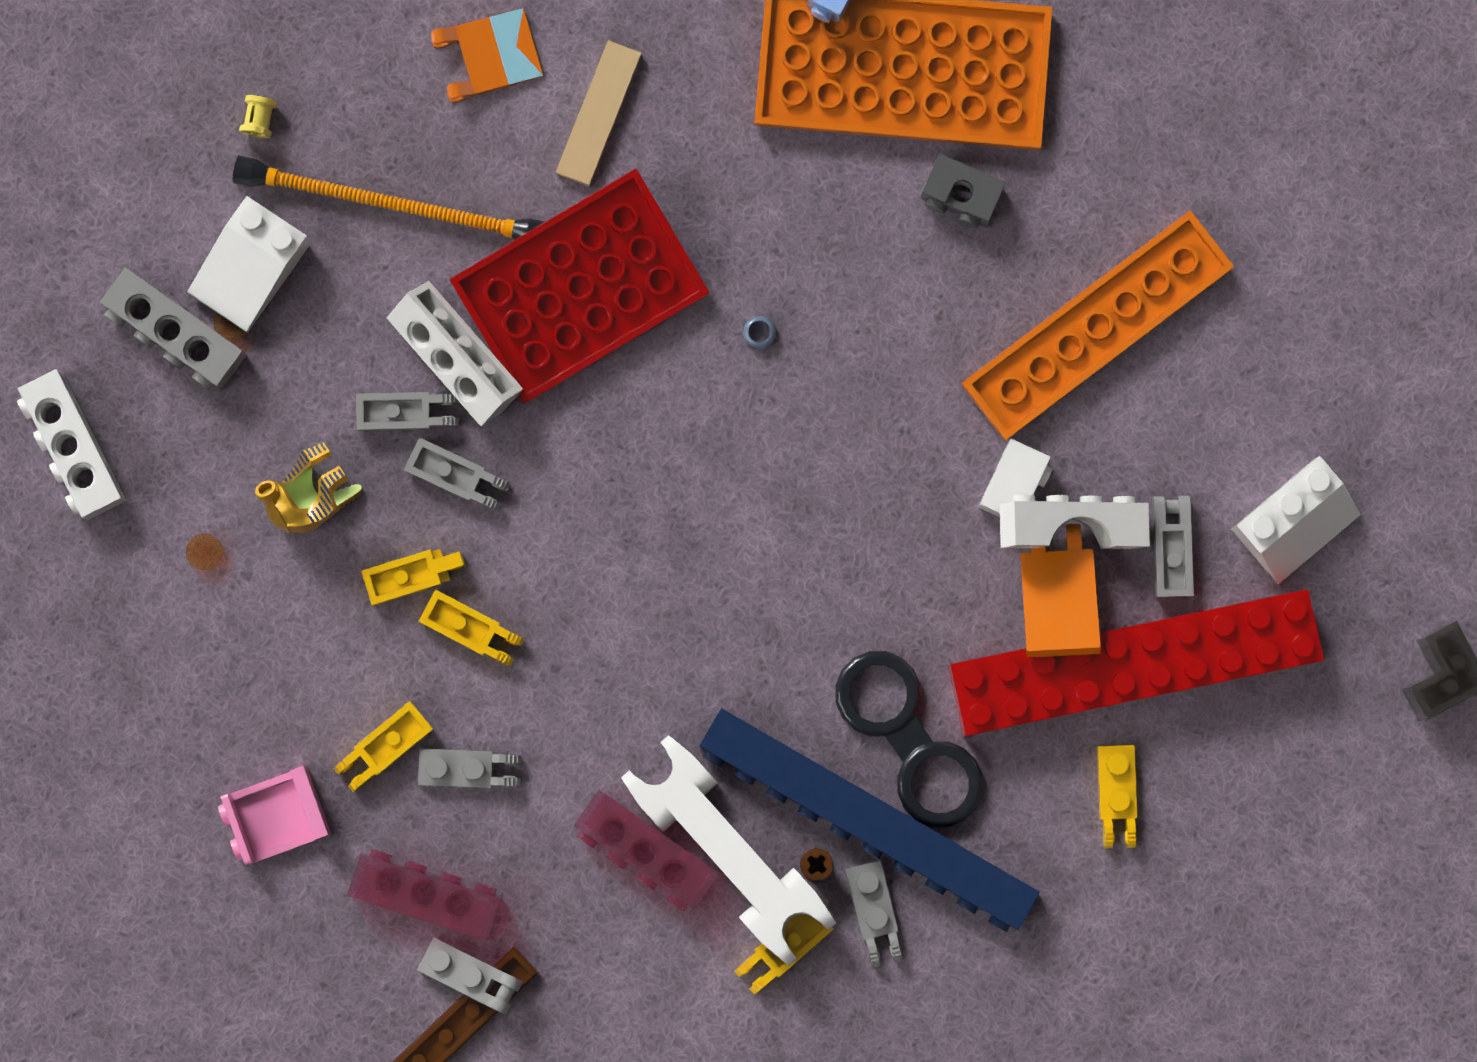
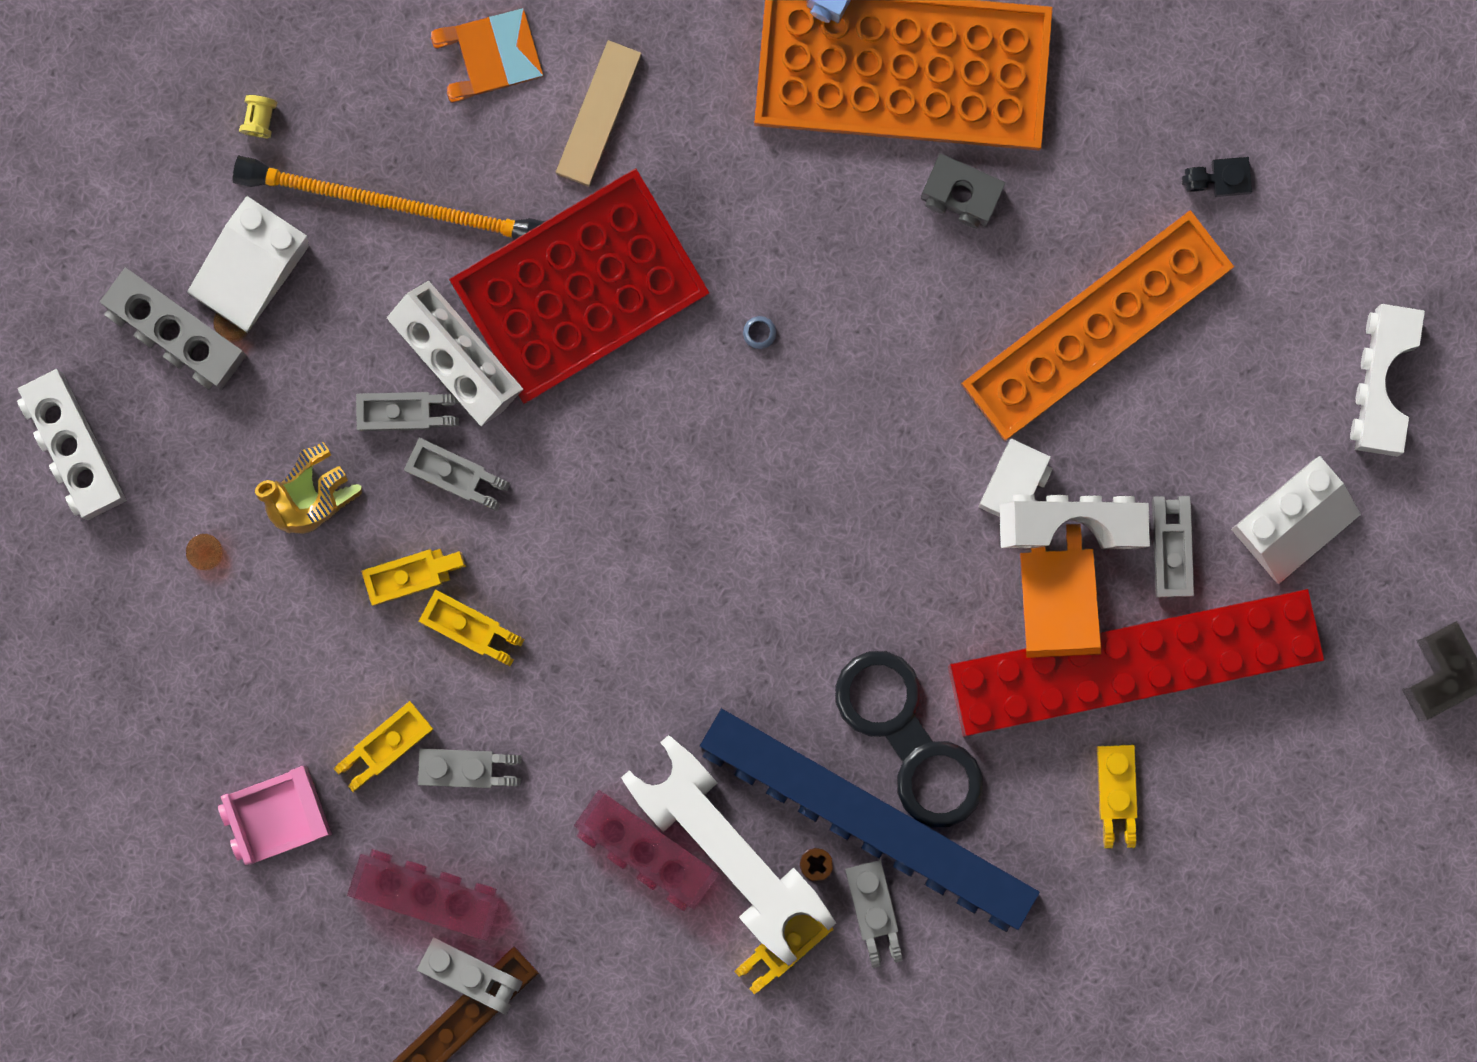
(1229, 177): none -> black plate
(1380, 425): none -> white arch

